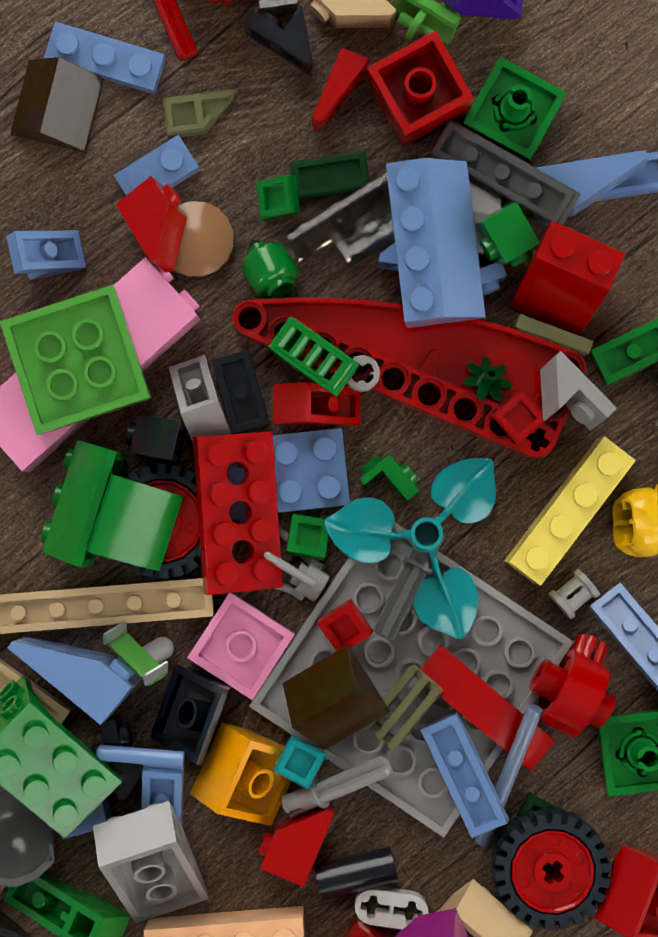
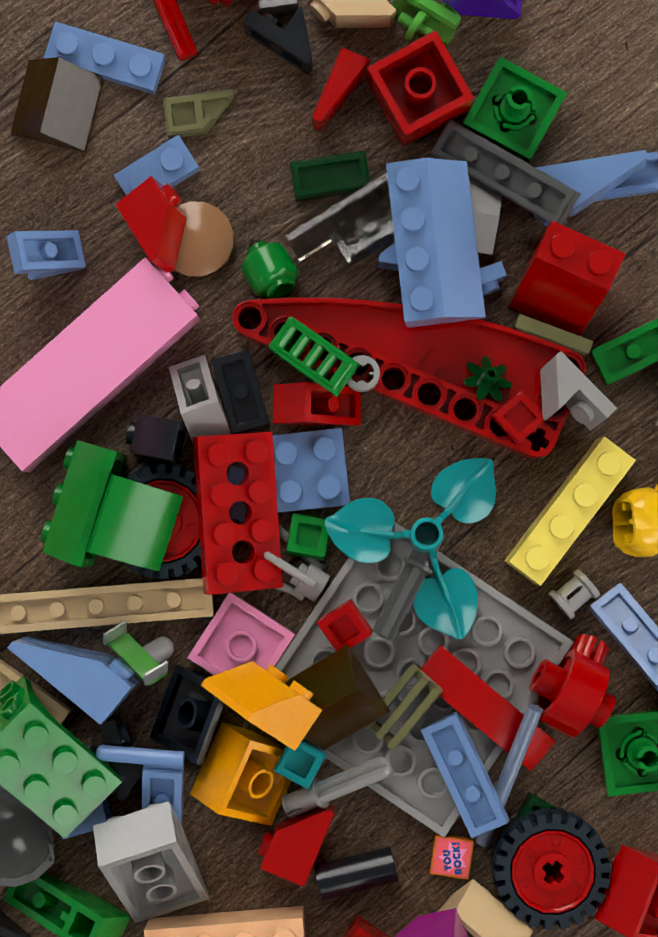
(75, 360): bright green plate -> none
(266, 701): none -> light orange slope
(278, 197): green tile -> none
(393, 898): white beam -> none
(401, 477): green bracket -> none
(451, 856): none -> tile
(507, 235): green brick -> none

